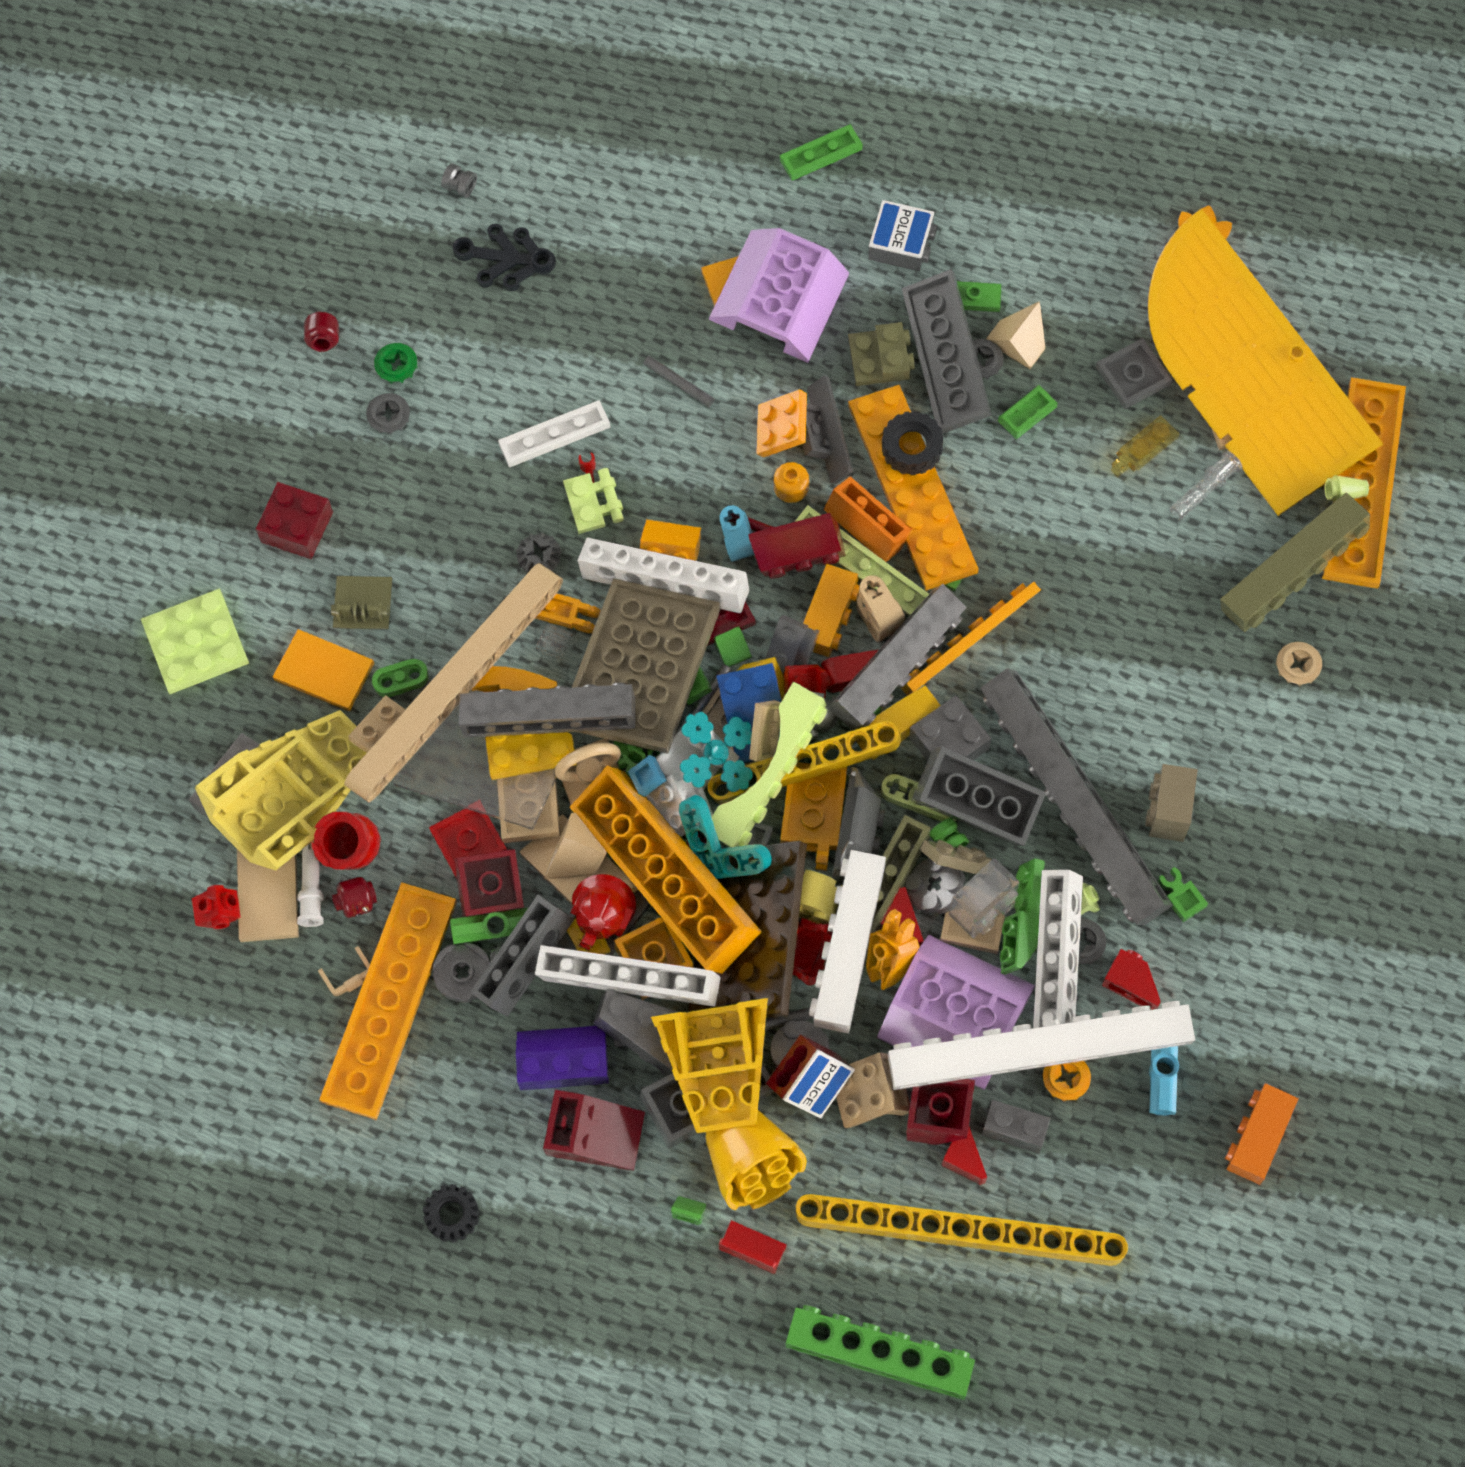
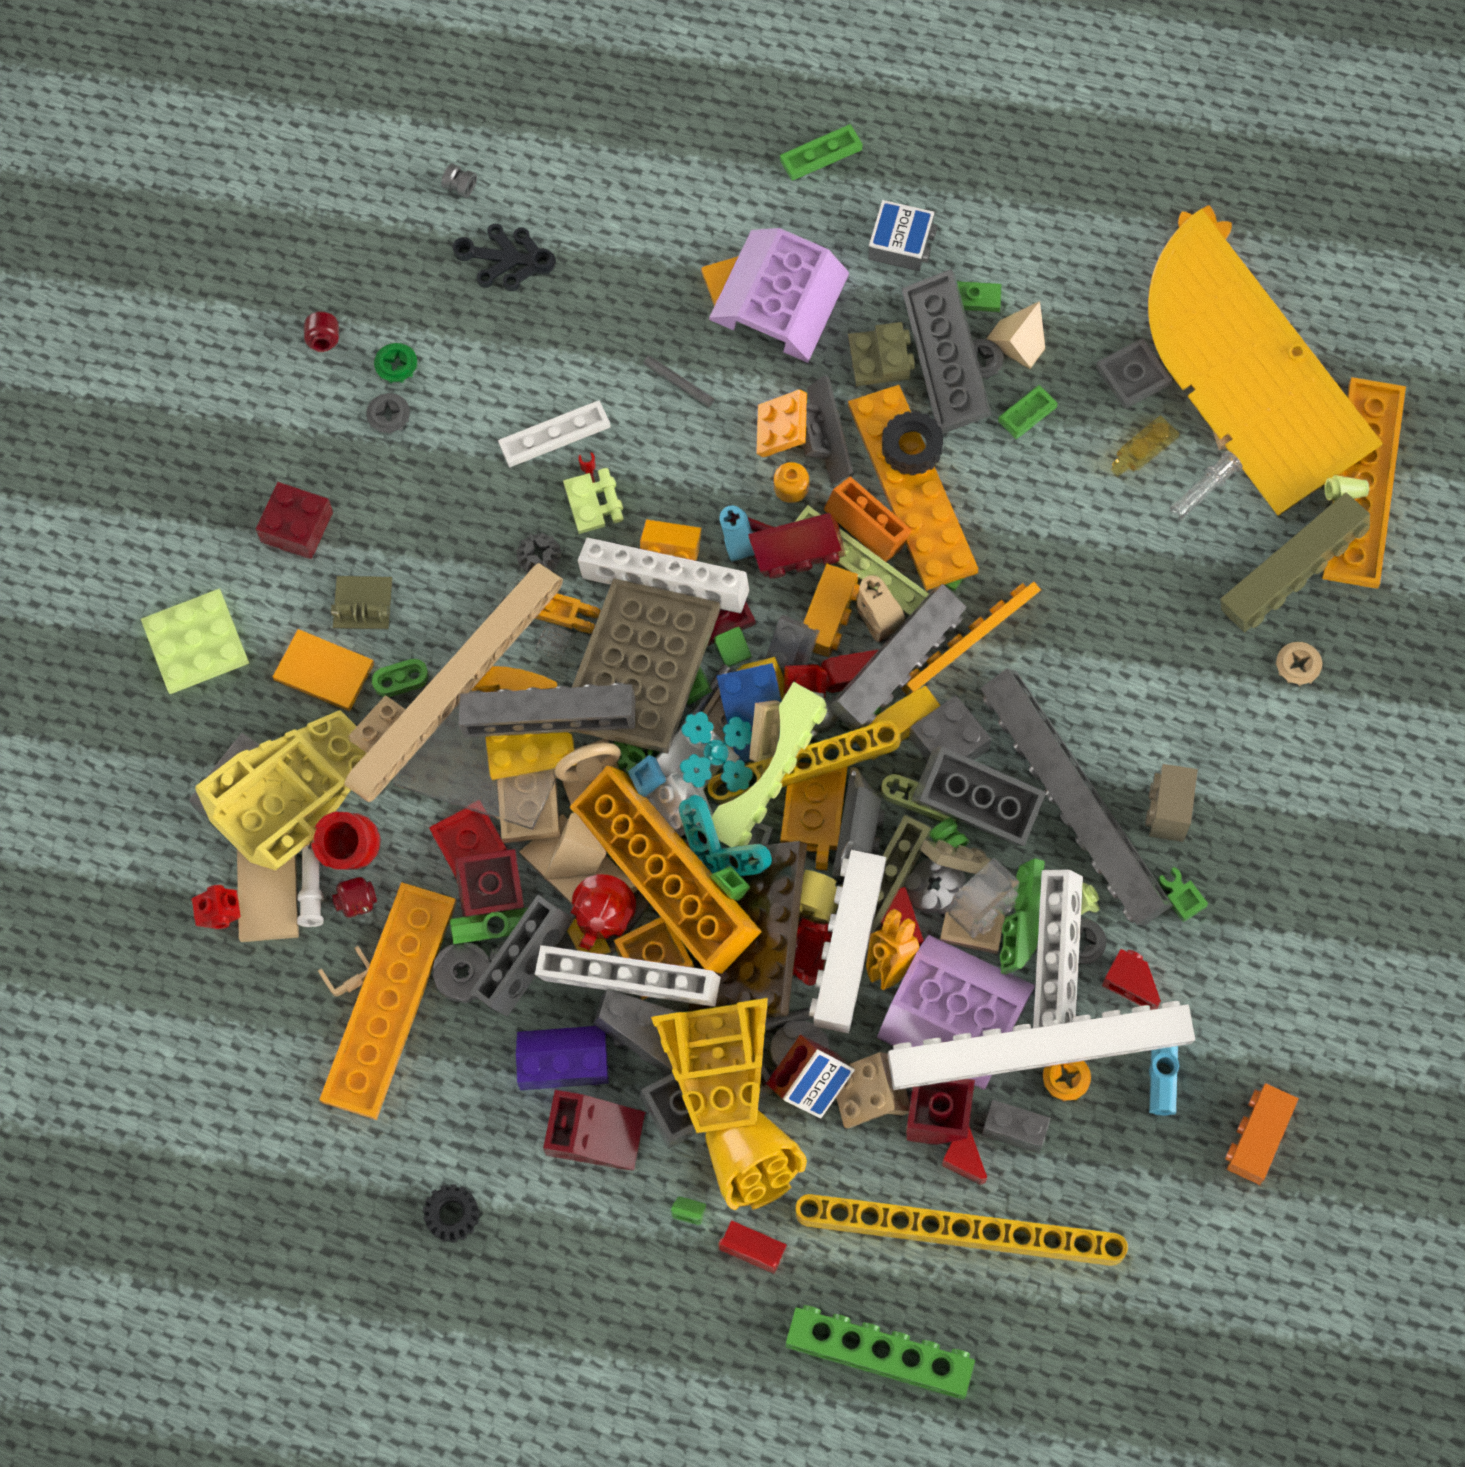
(731, 883): none -> bright green slope

